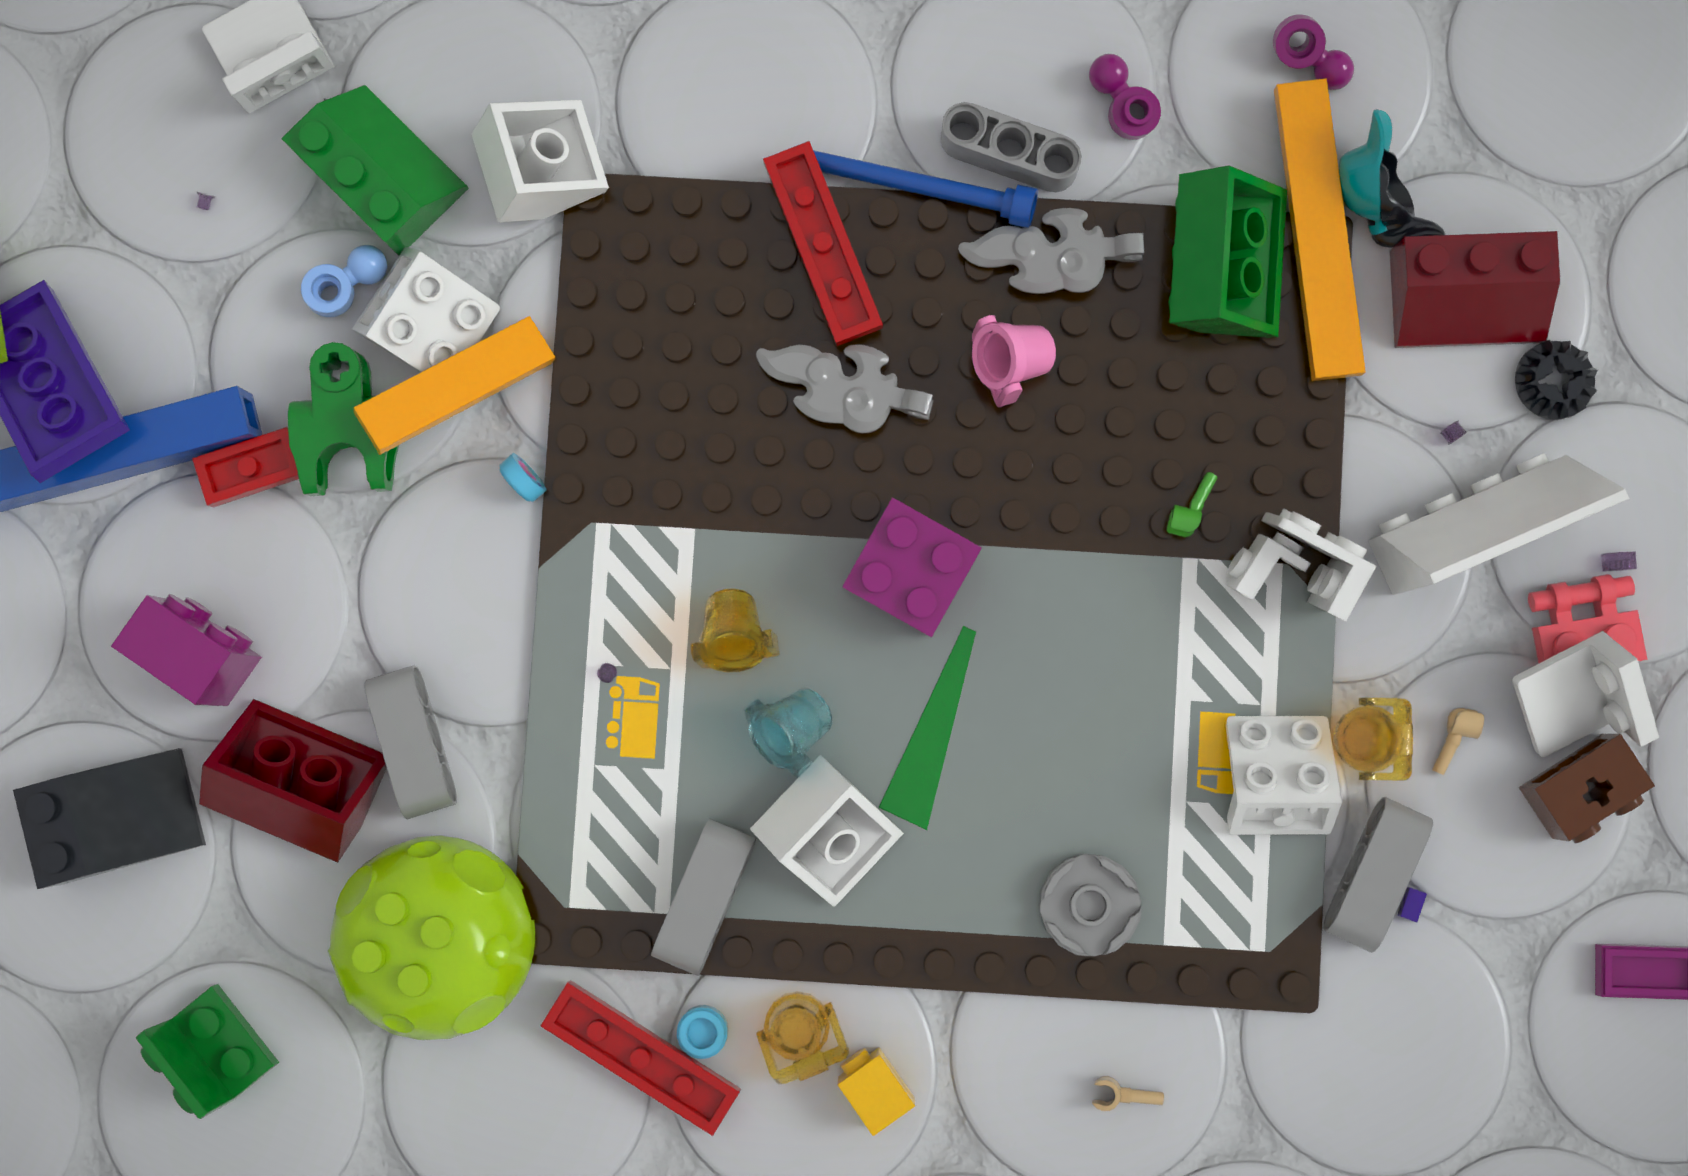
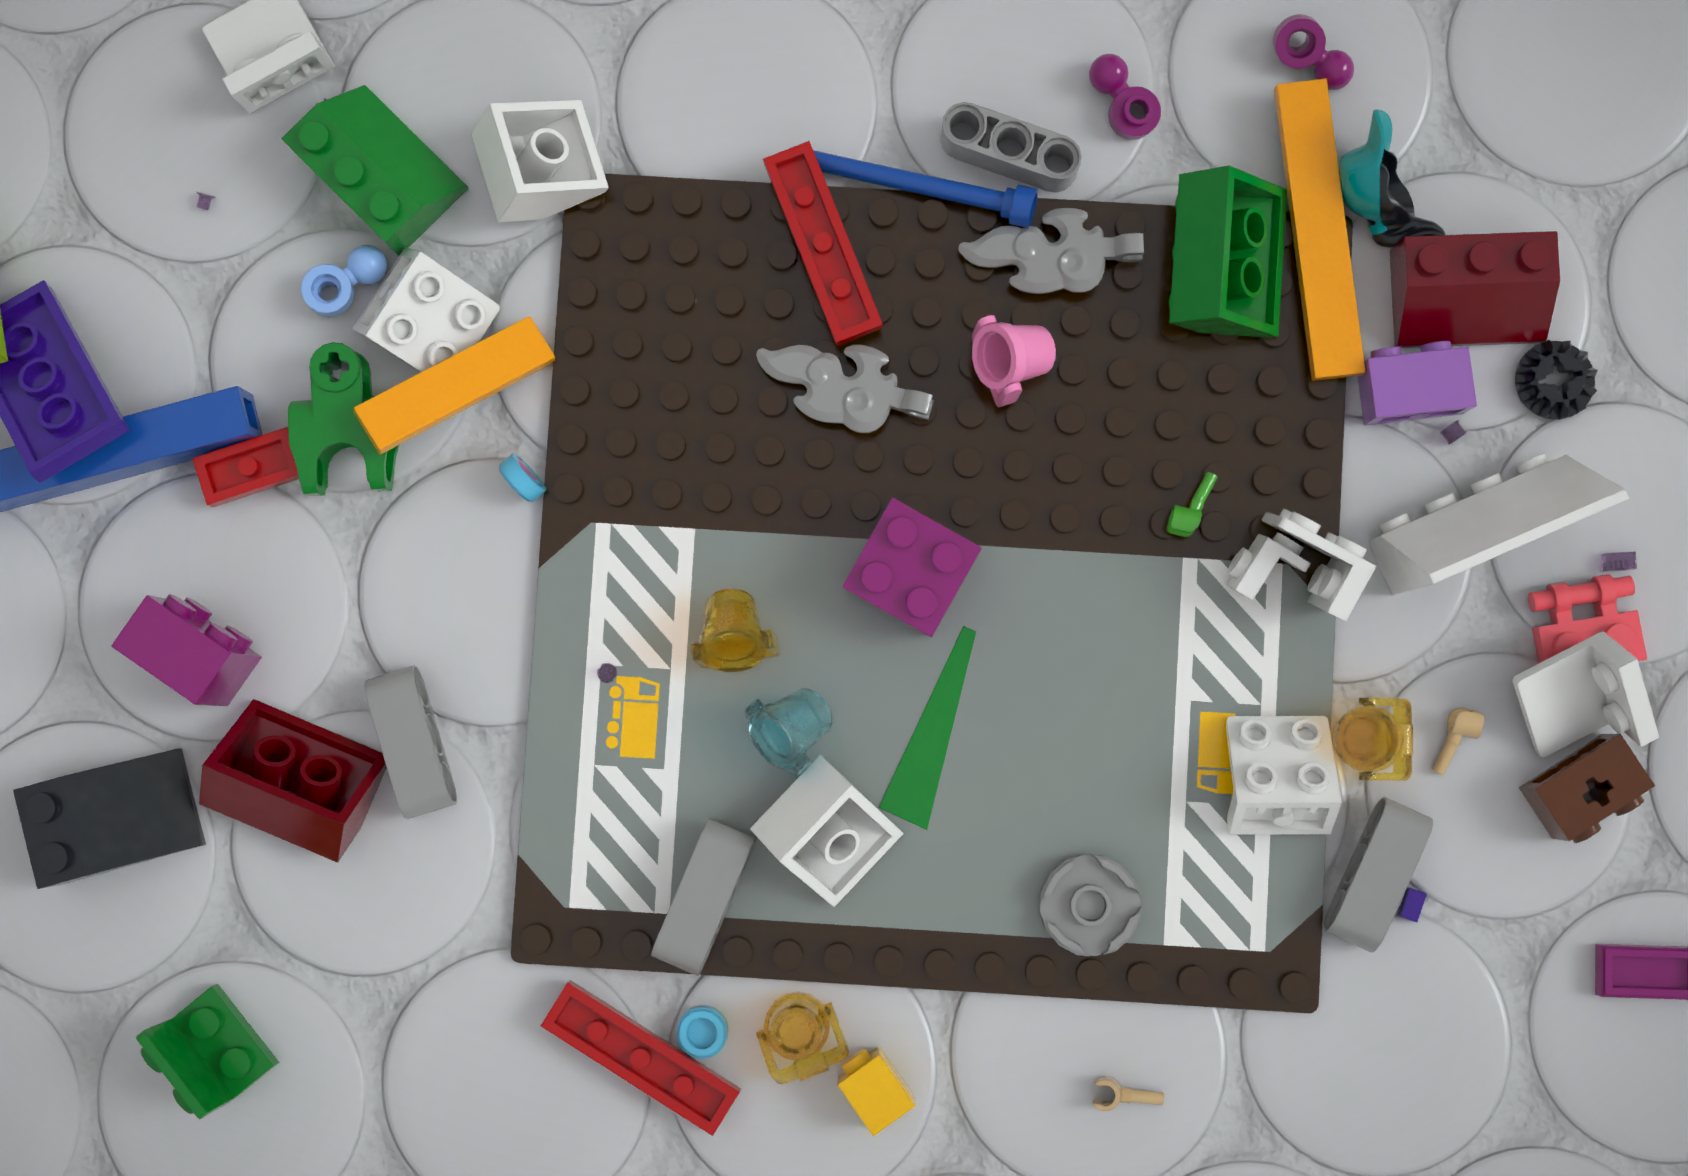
(432, 938): lime rock -> none
(1416, 384): none -> medium lavender brick

